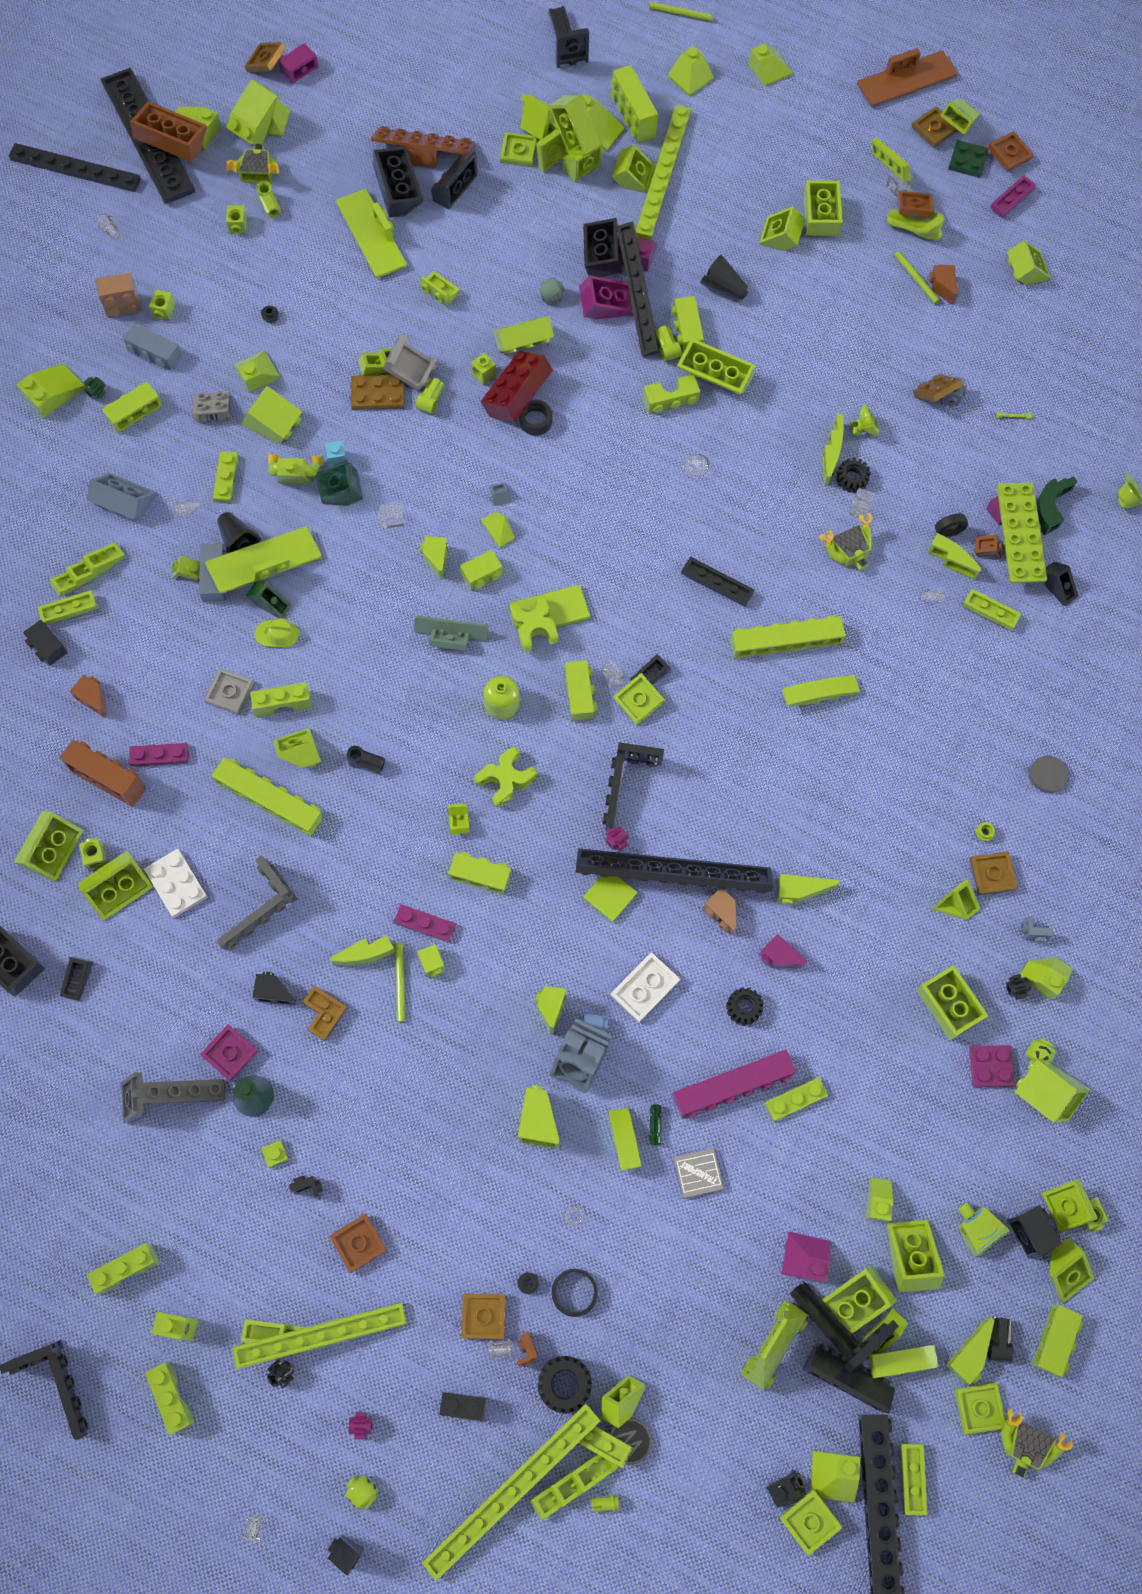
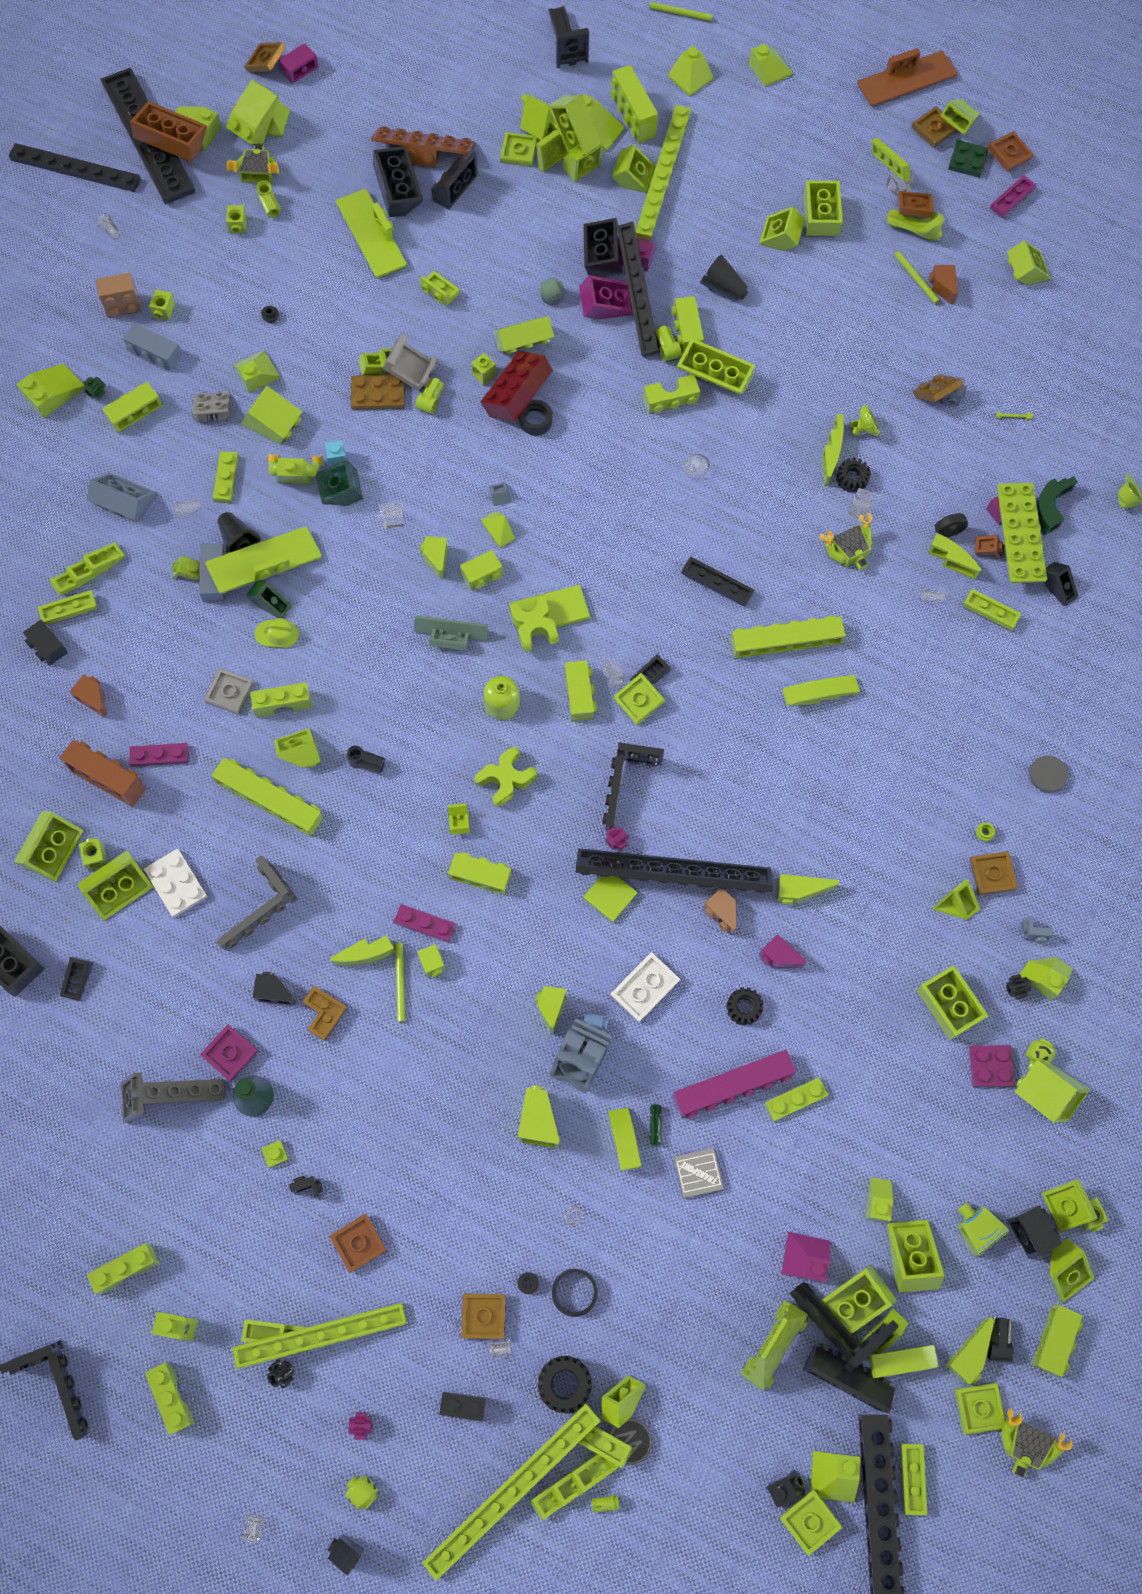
(526, 1345): dark orange bracket -> none

